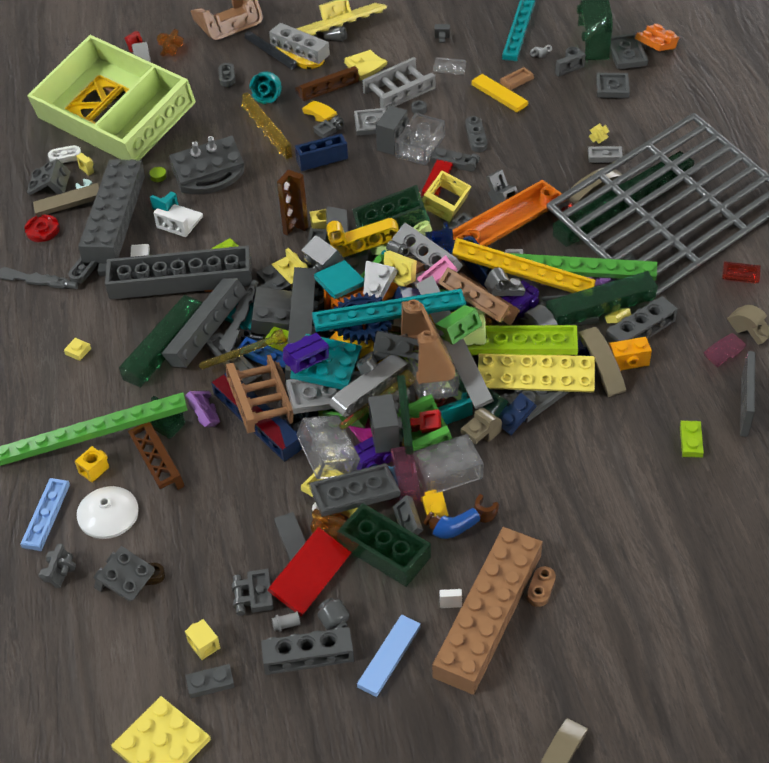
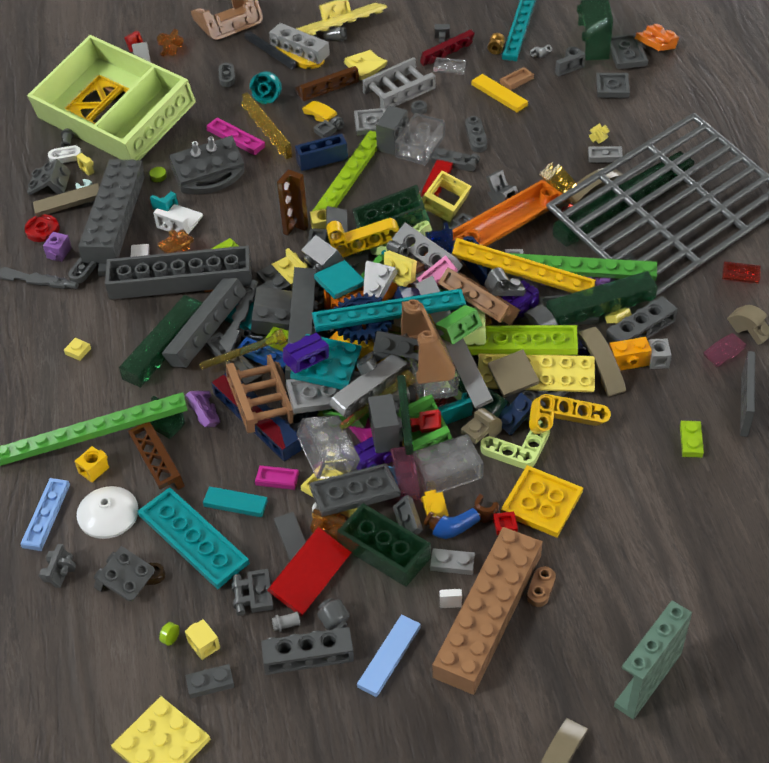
(57, 246): none -> medium lavender brick
(67, 136): none -> dark grey pin
(169, 633): none -> lime tile
(177, 241): none -> clear orange hips
(193, 538): none -> teal plate
(235, 501): none -> teal tile
(242, 139): none -> dark pink plate
(277, 477): none -> dark pink tile
(349, 173): none -> lime plate
(447, 47): none -> dark red plate
(452, 561): none -> light grey plate
(496, 43): none -> pearl gold wheel
(505, 520): none -> red tile
(513, 373): none -> dark tan tile
(524, 452): none -> yellowish green beam
(542, 500): none -> yellow plate
(557, 178): none -> clear yellow hinge
(570, 412): none -> yellow beam
(654, 658): none -> sand green panel
(660, 353): none -> light grey brick

